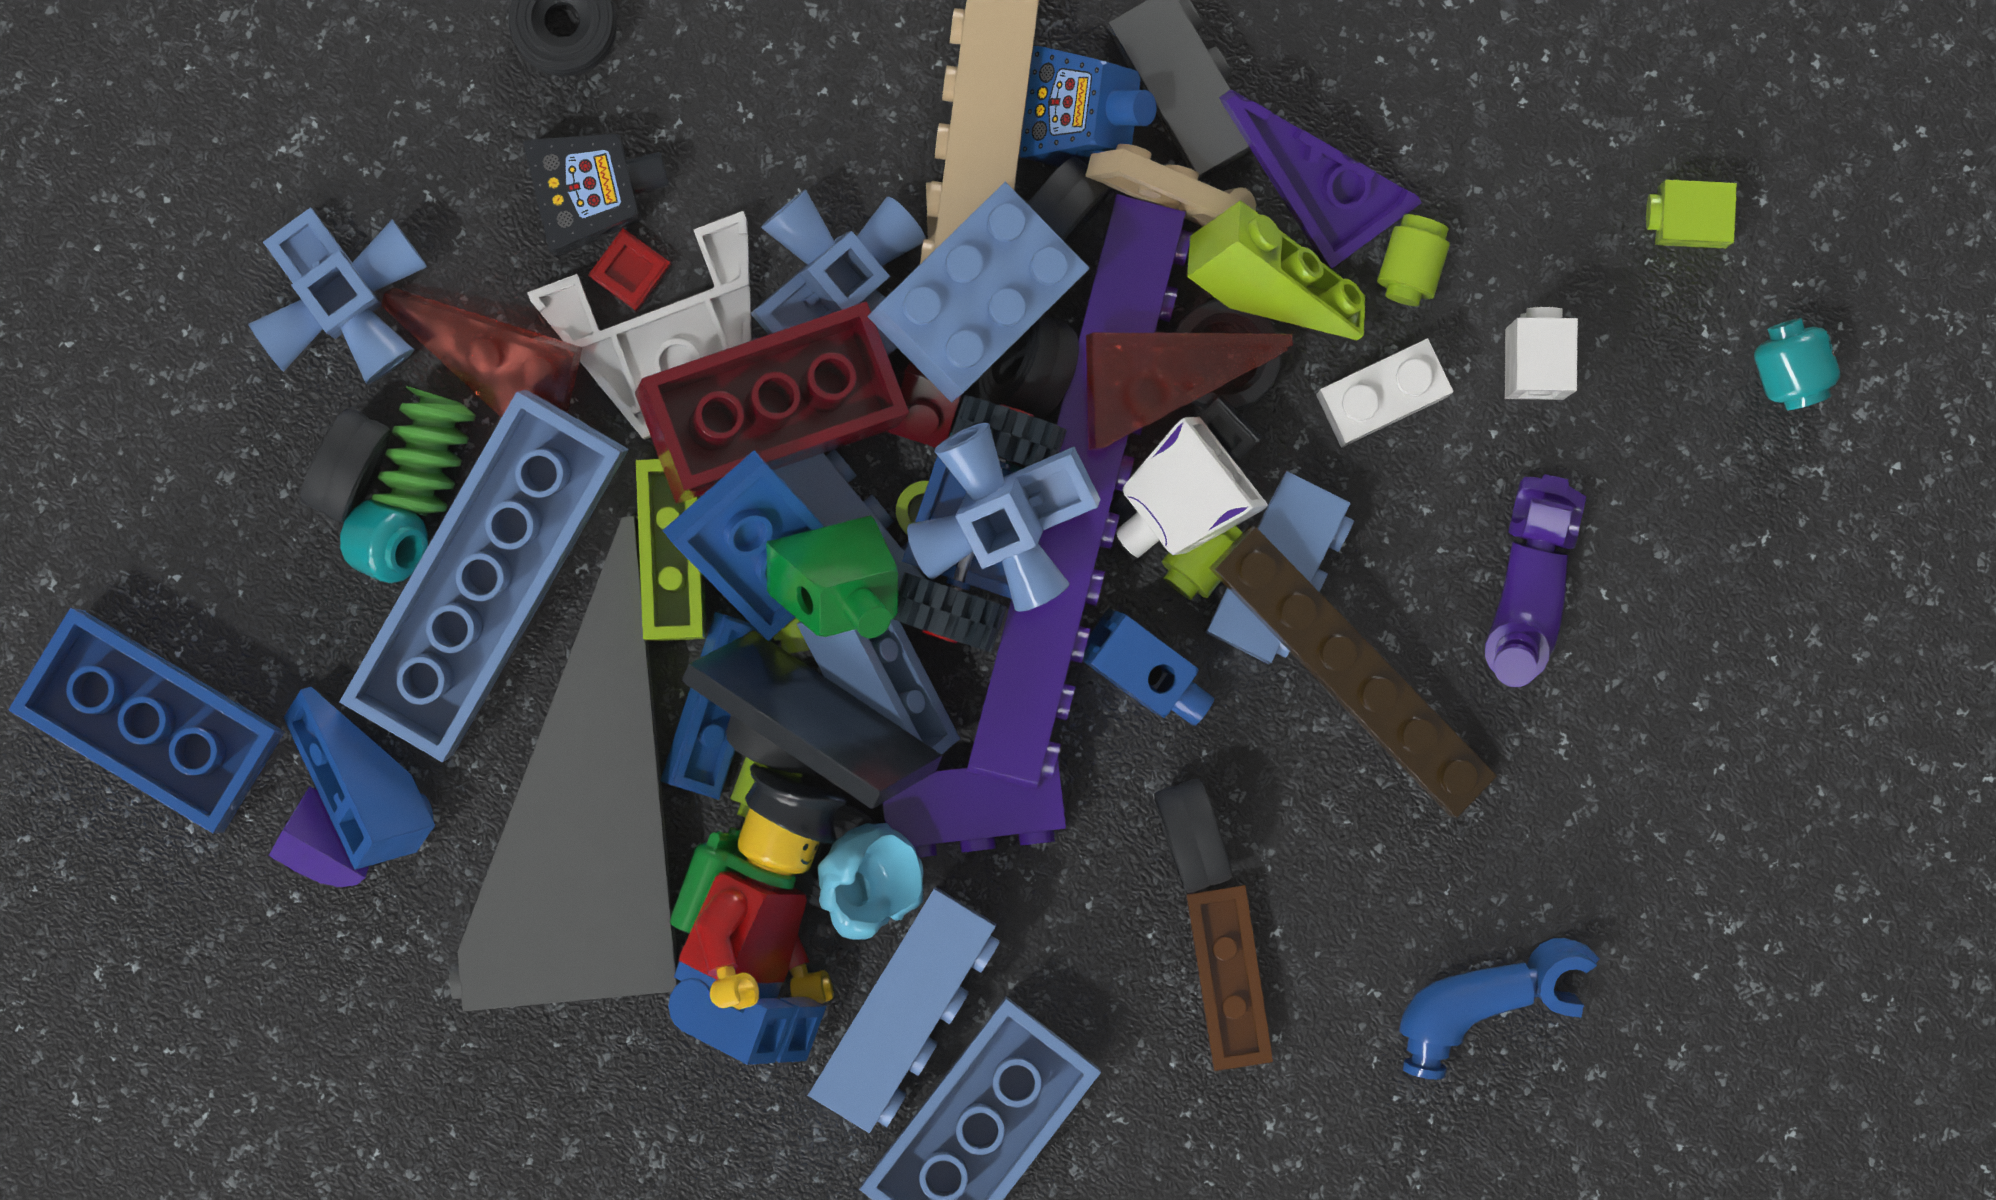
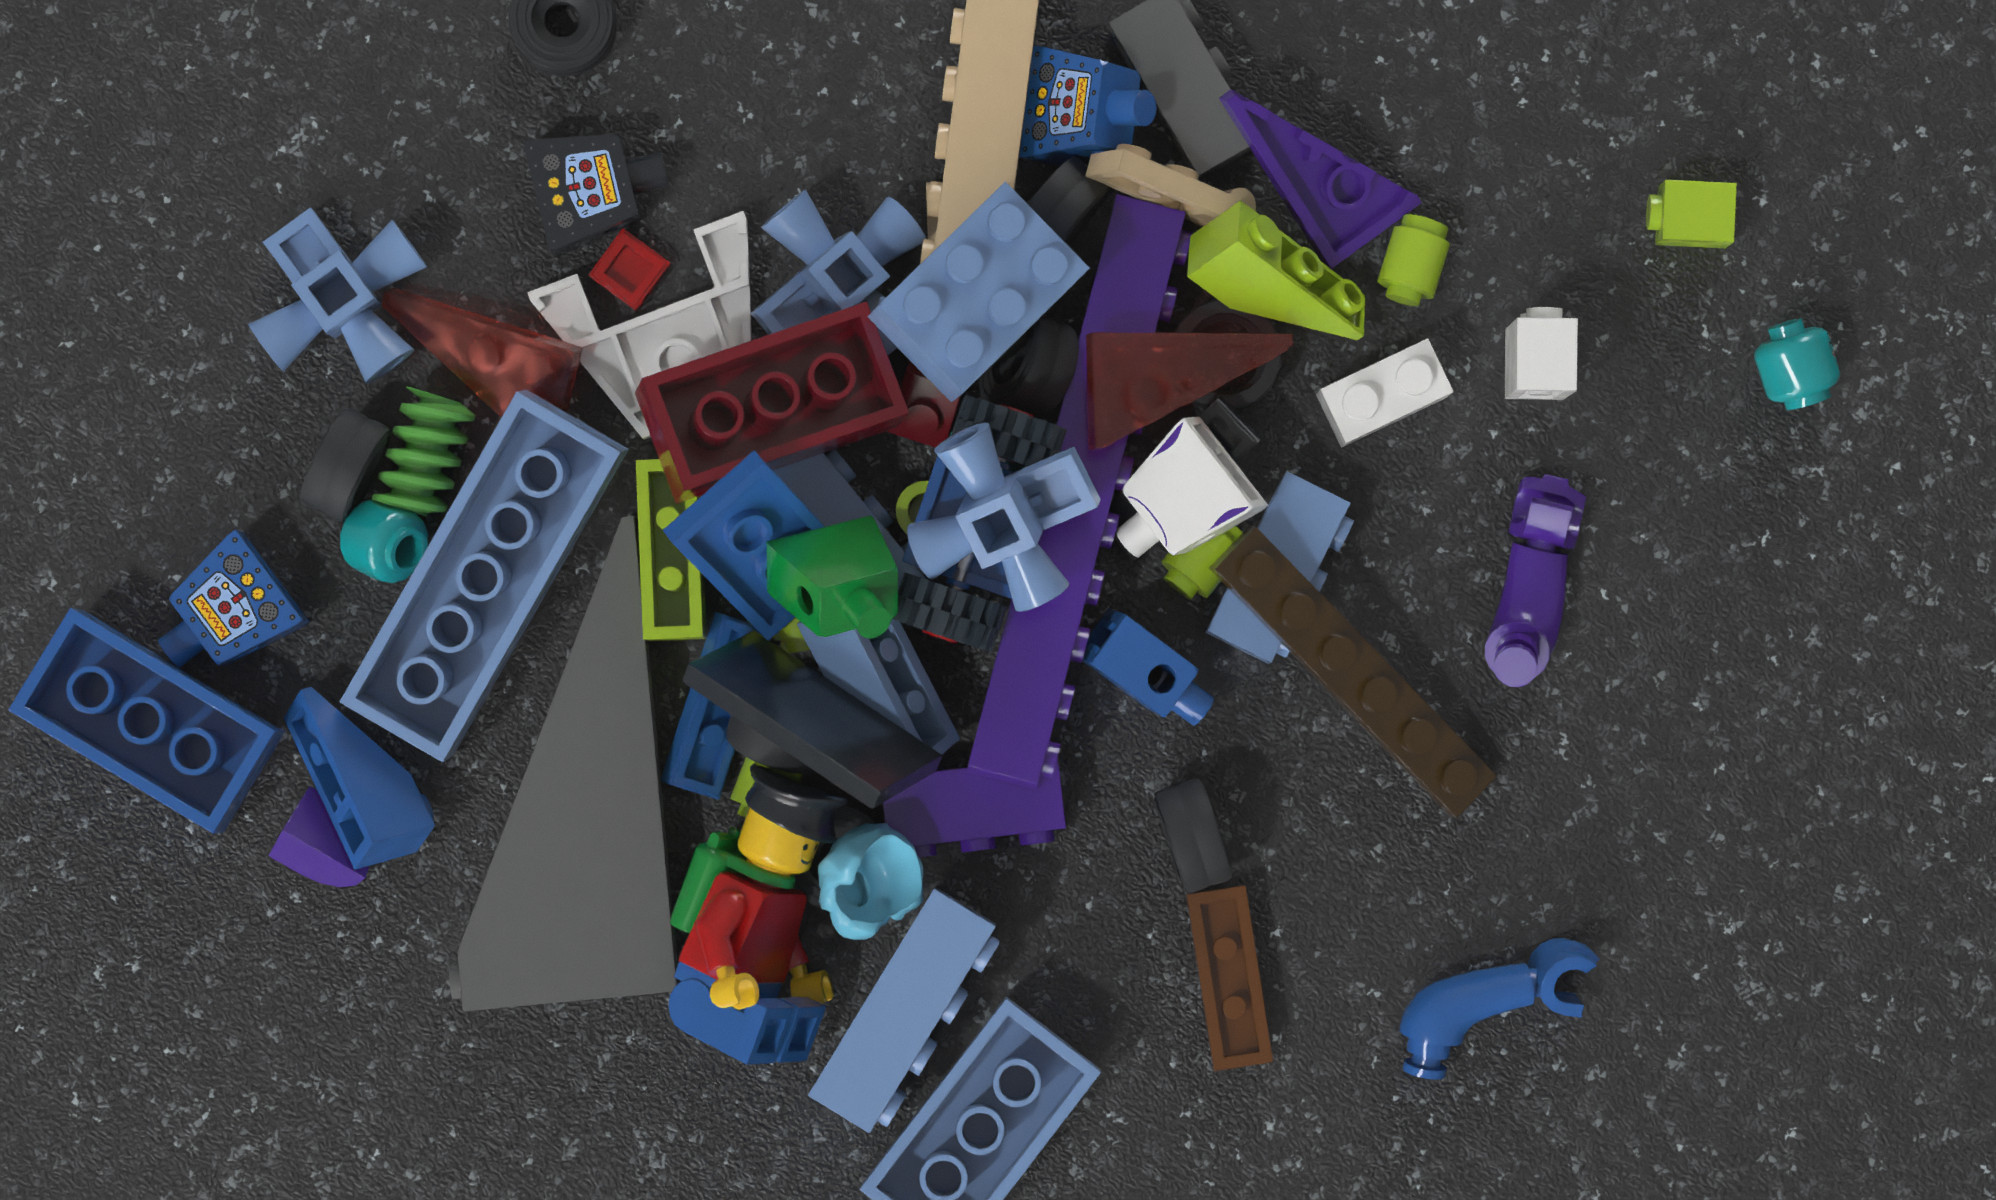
(230, 606): none -> torso

